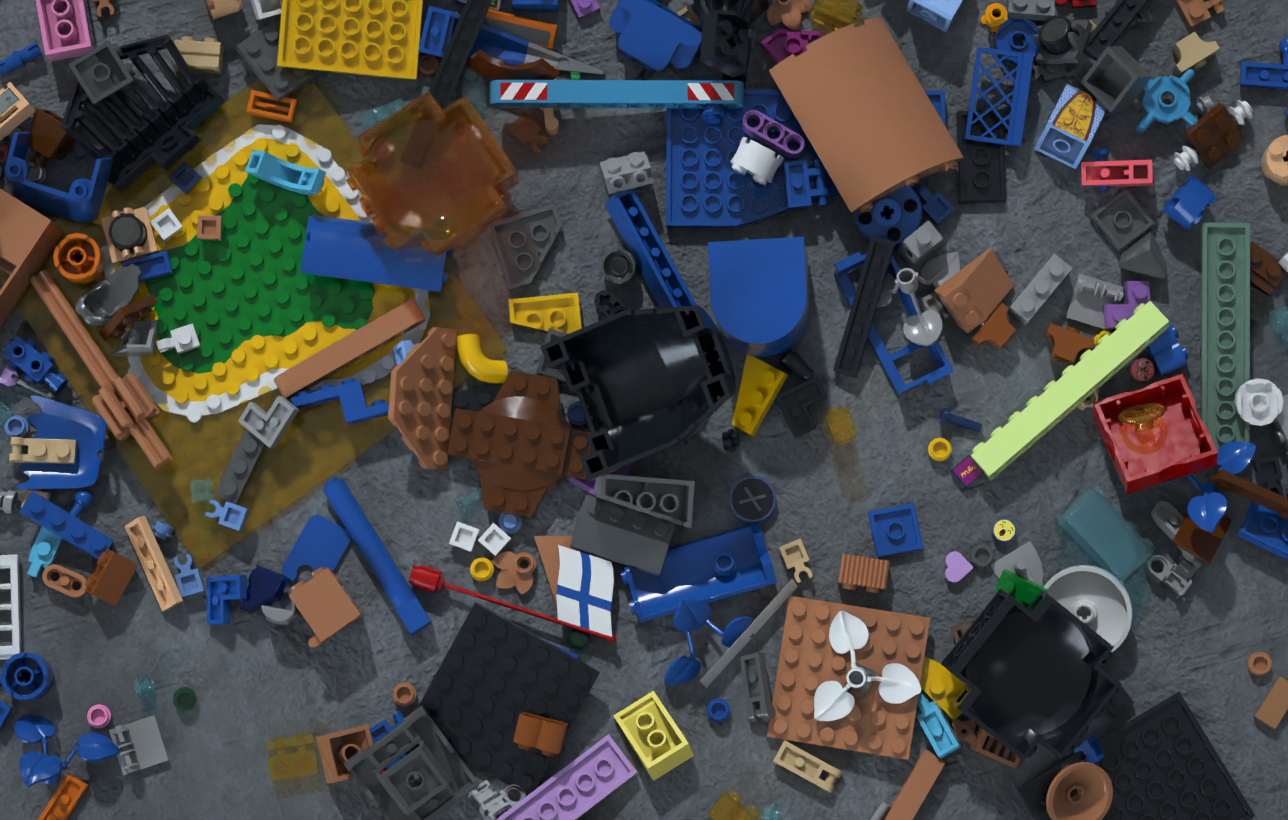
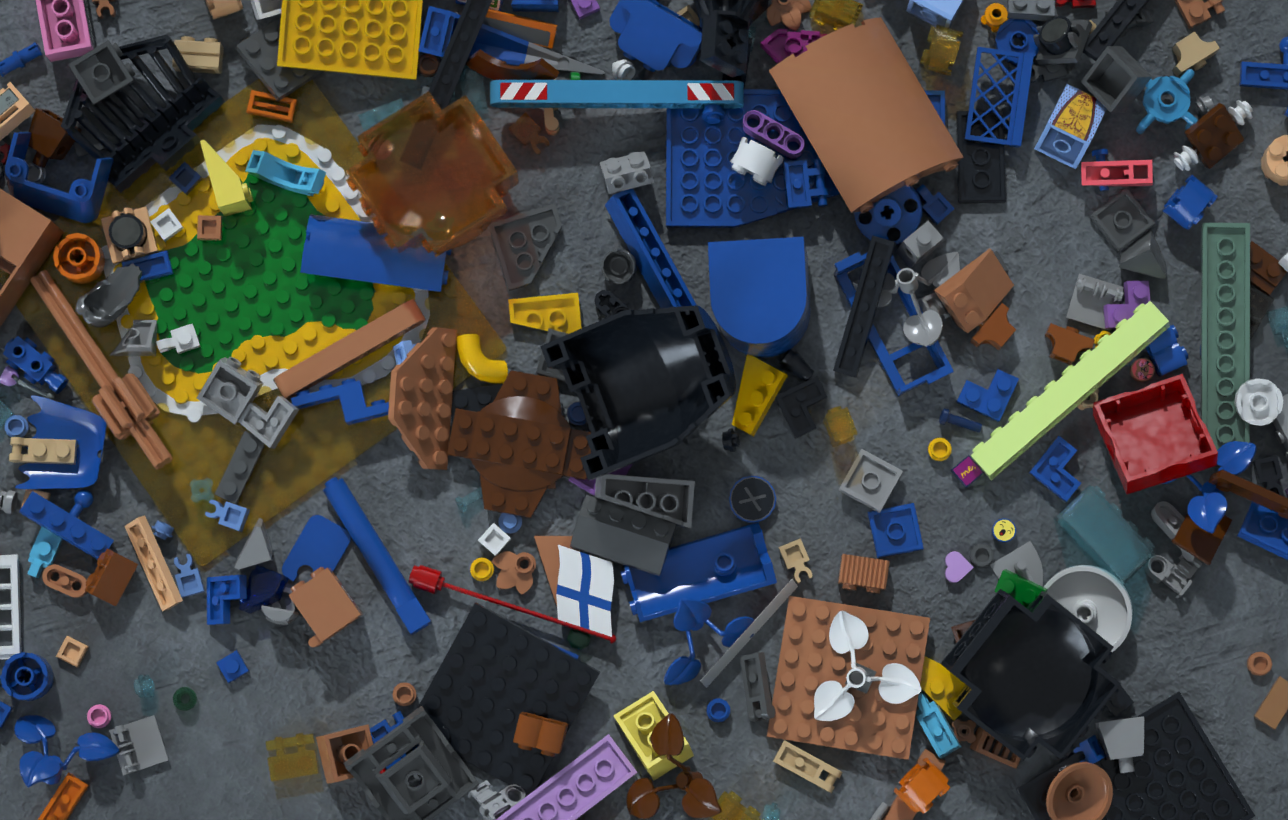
(72, 651): none -> light nougat tile
(127, 315): reddish brown plate -> none
(229, 190): none -> light yellow slope
(230, 389): none -> light grey plate
(232, 666): none -> blue plate
(257, 547): none -> light grey slope
(464, 536): white plate -> none
(623, 70): none -> white plate
(700, 797): none -> reddish brown plant
(870, 480): none -> light grey plate
(922, 786): none -> orange brick
(942, 49): none -> clear yellow brick
(990, 401): none -> blue plate
(1039, 289): light grey brick -> none
(1050, 469): none -> blue plate
(1122, 740): none -> light grey torso
(1142, 415): clear yellow piece -> none

